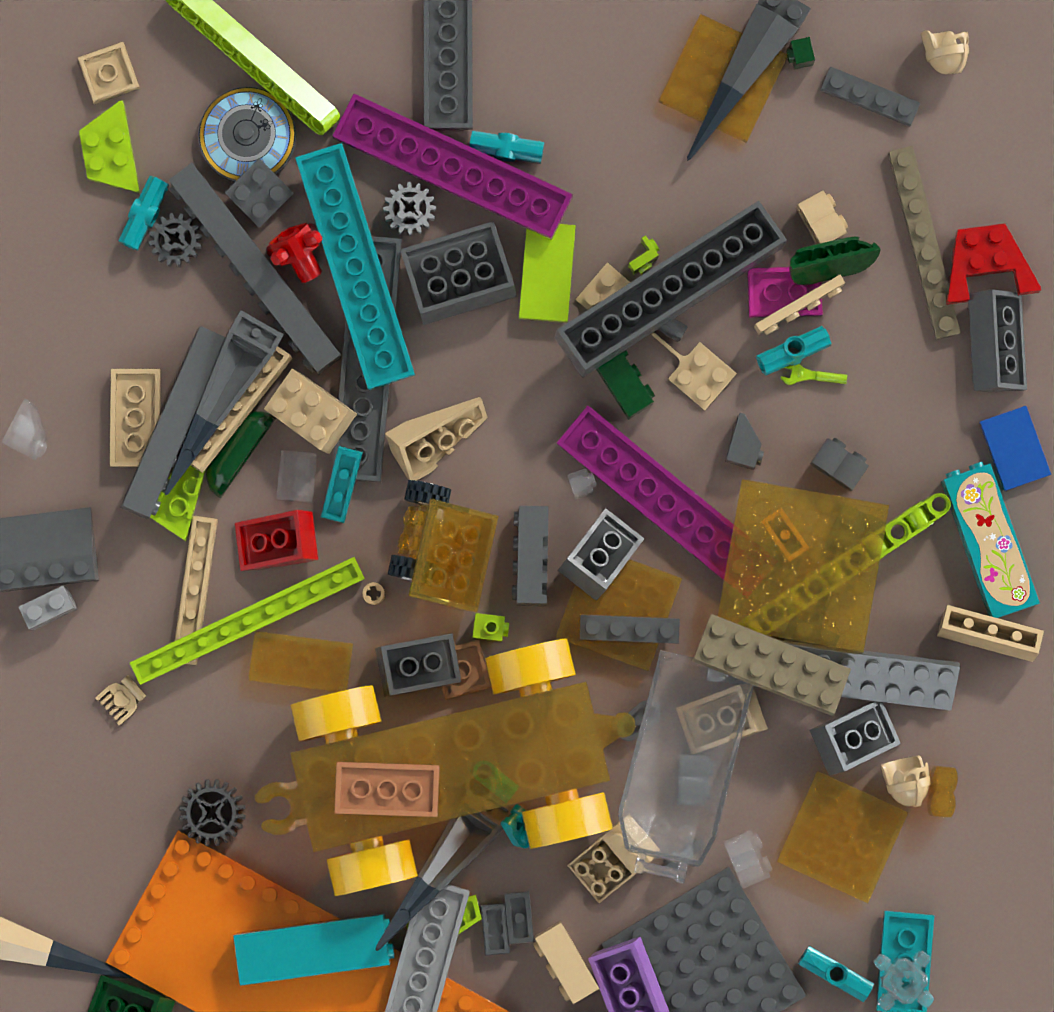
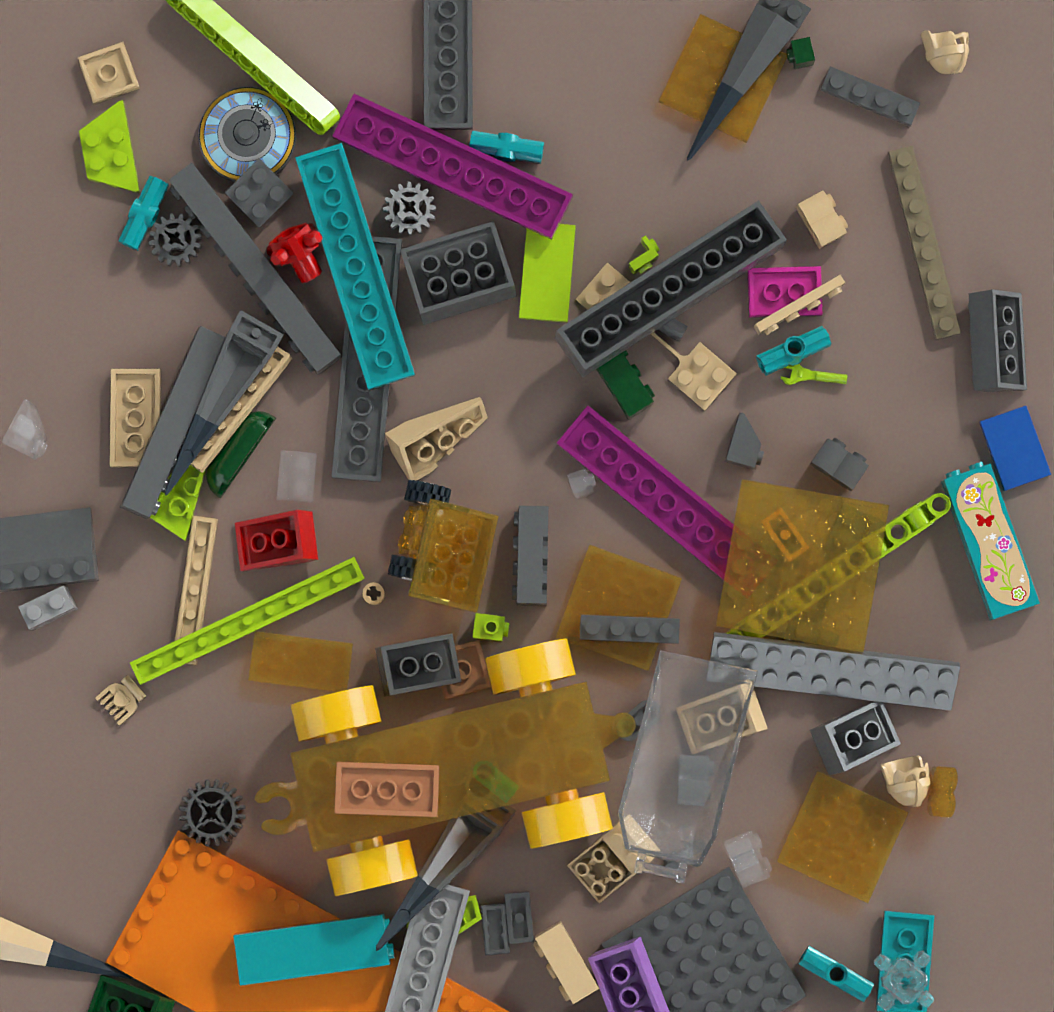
(310, 411): tan brick -> none
(341, 484): teal tile -> none
(515, 827): teal plate -> none
(601, 554): dark grey slope -> none
(772, 665): dark tan plate -> none
(831, 259): dark green brick -> none
(987, 252): red wing -> none
(990, 633): tan brick -> none

